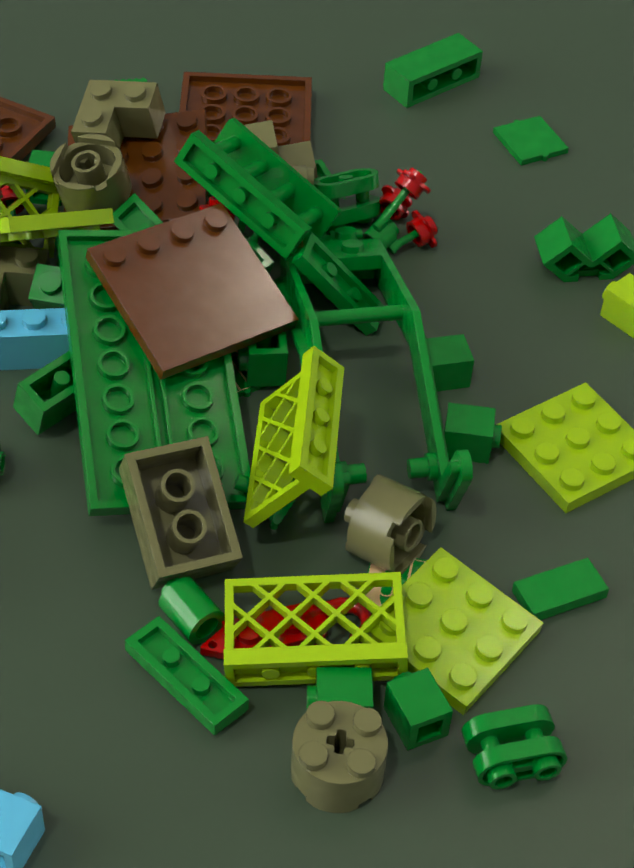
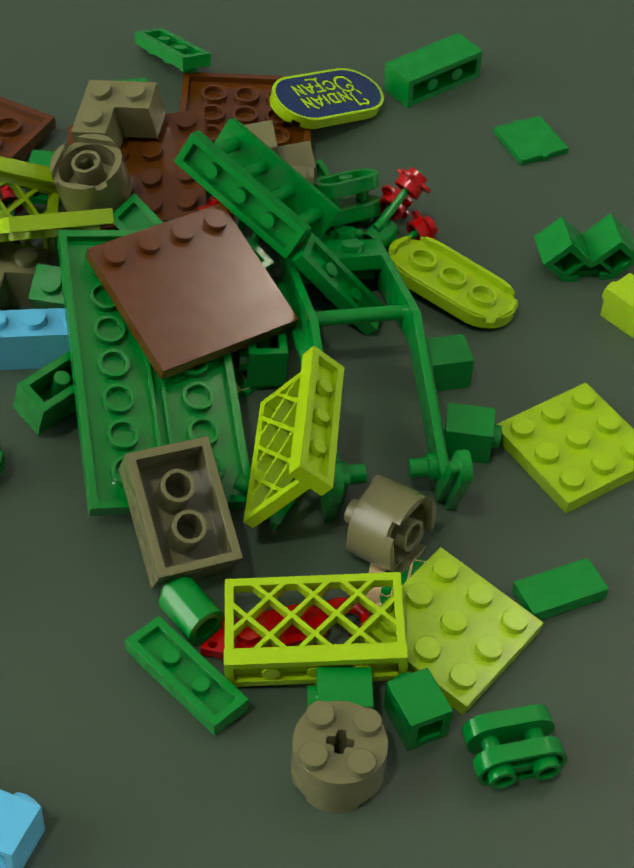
(173, 49): none -> green plate
(326, 98): none -> tile
(454, 282): none -> lime tile

